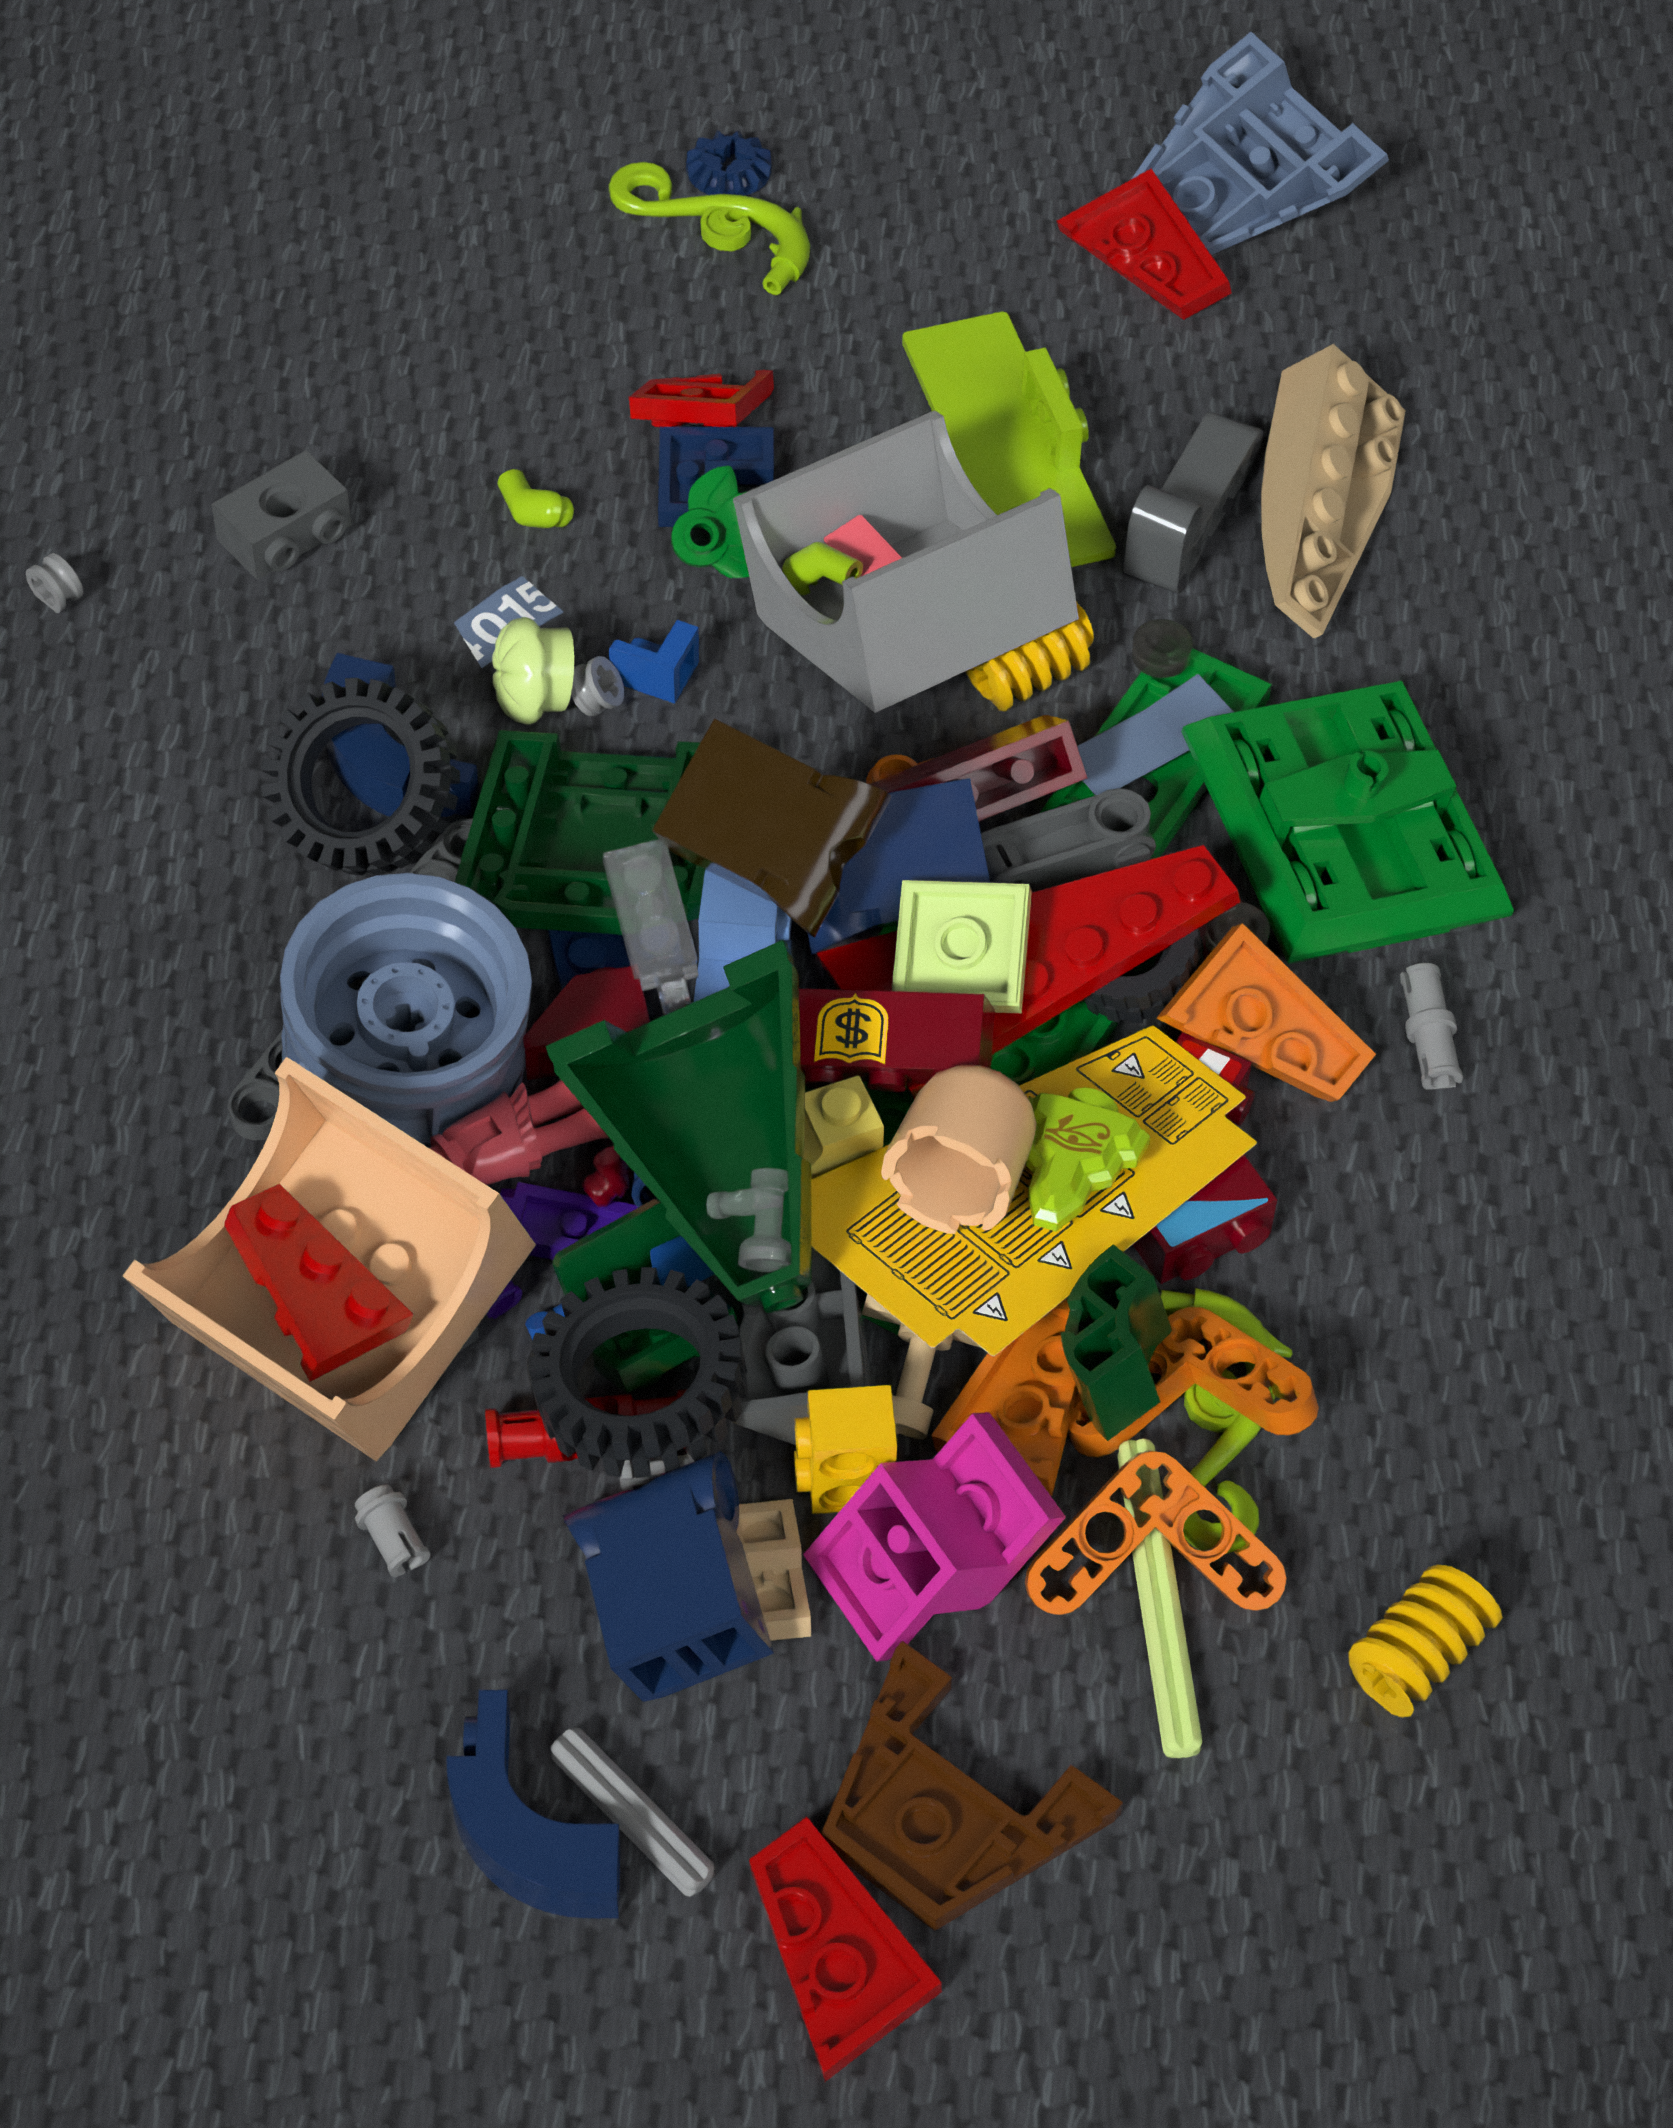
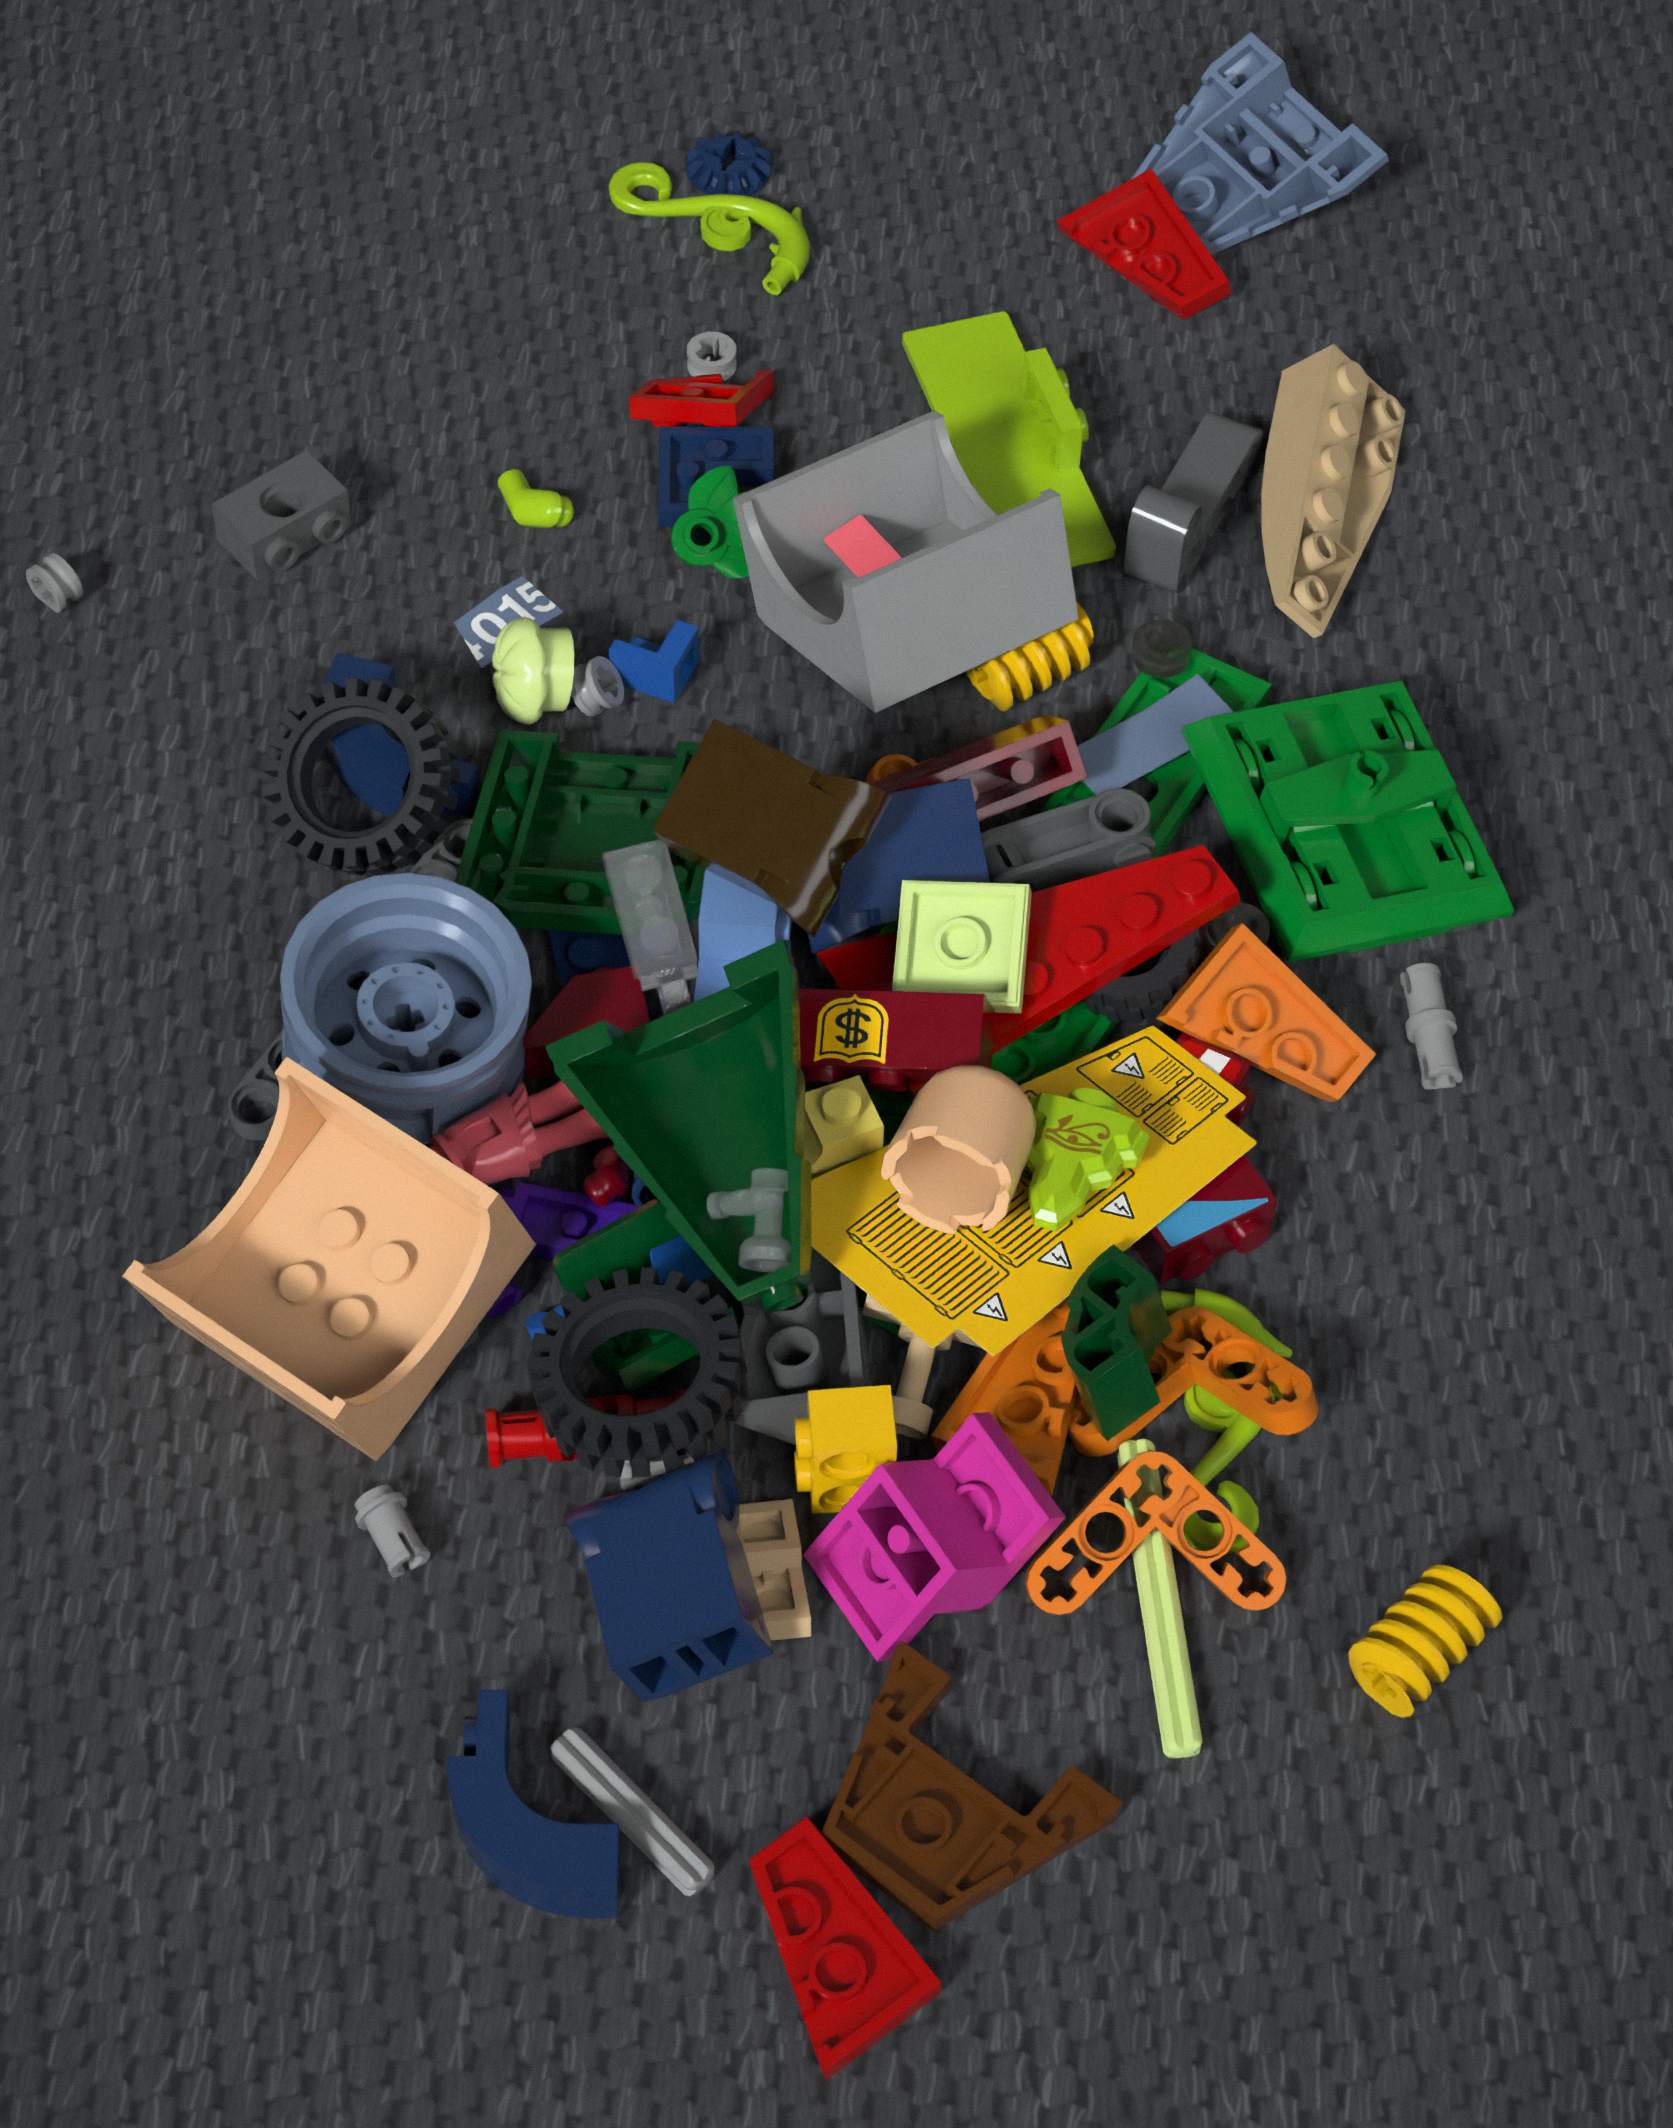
(318, 1284): red wing -> none
(716, 344): none -> light grey bush
(818, 561): lime arm -> none

